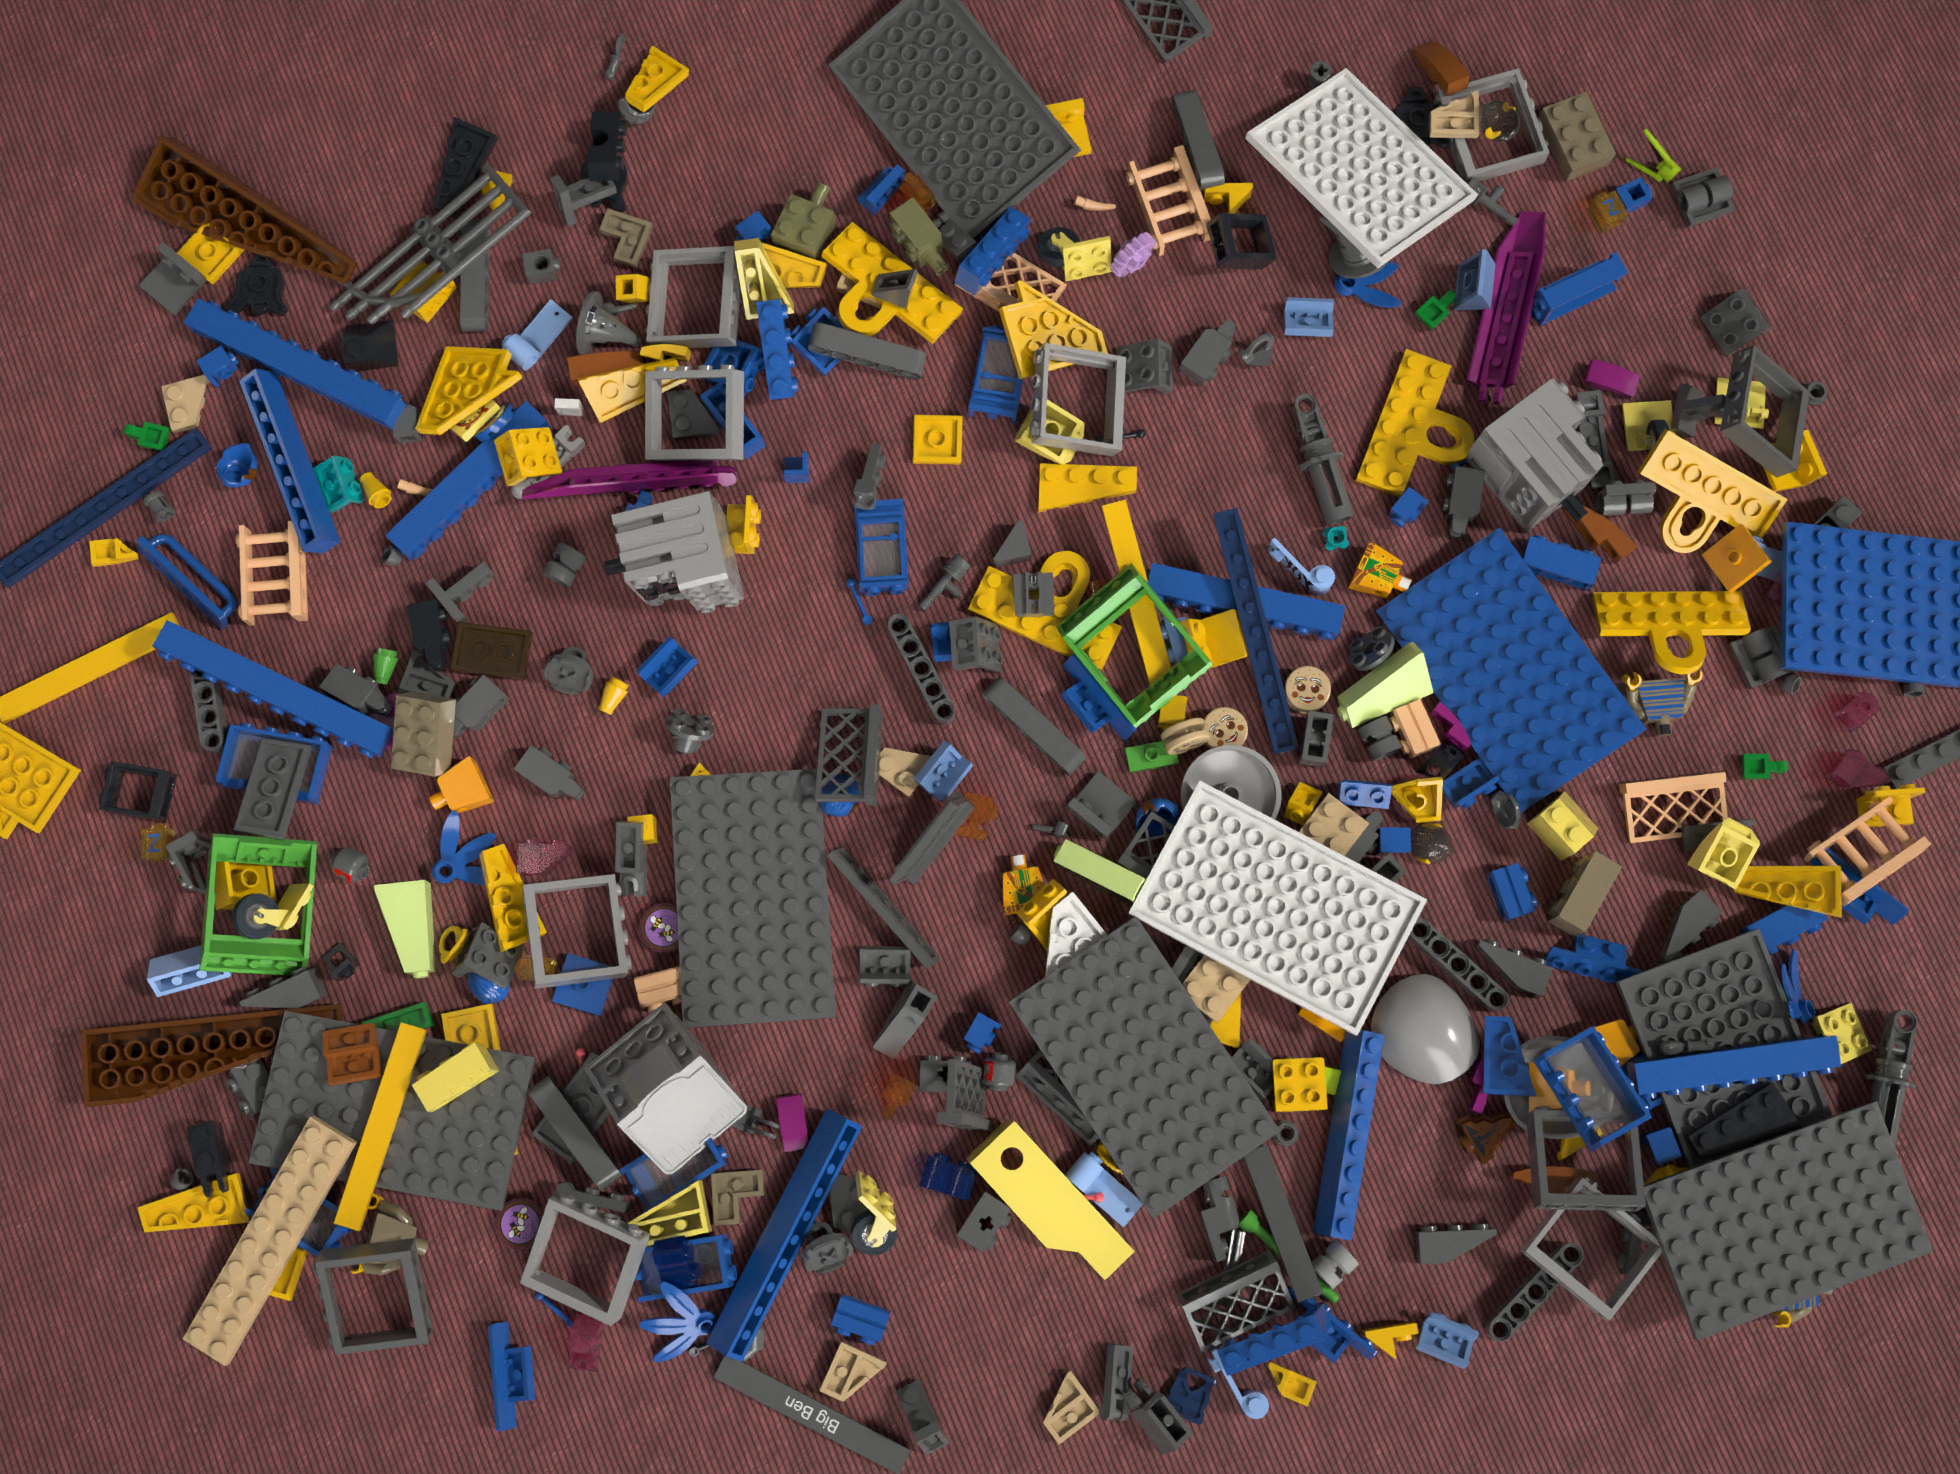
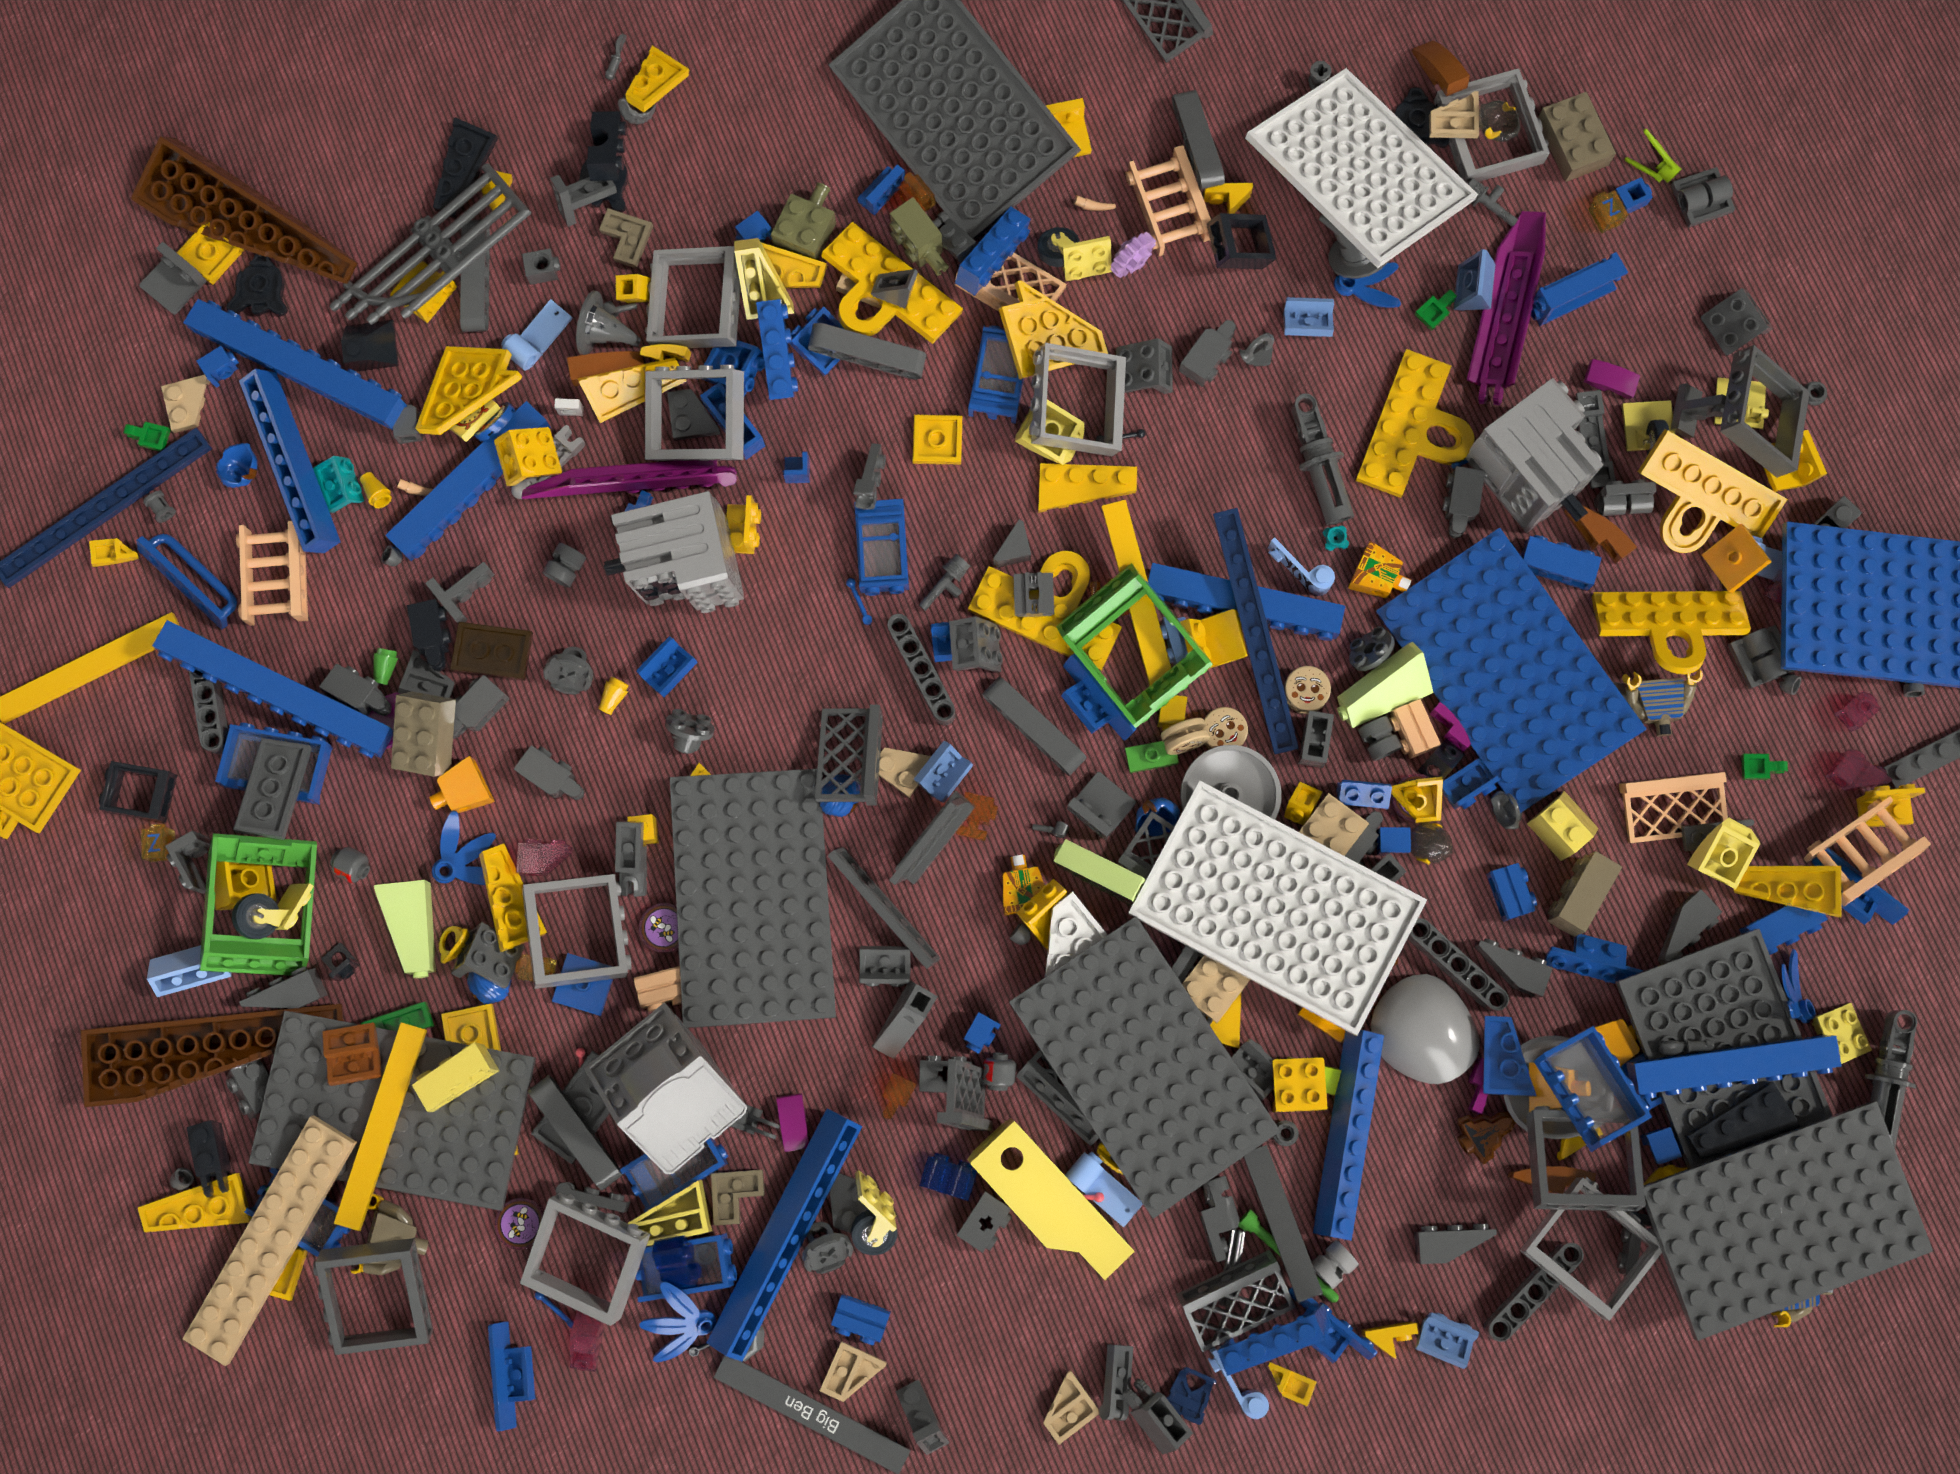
(1407, 508): blue brick -> none

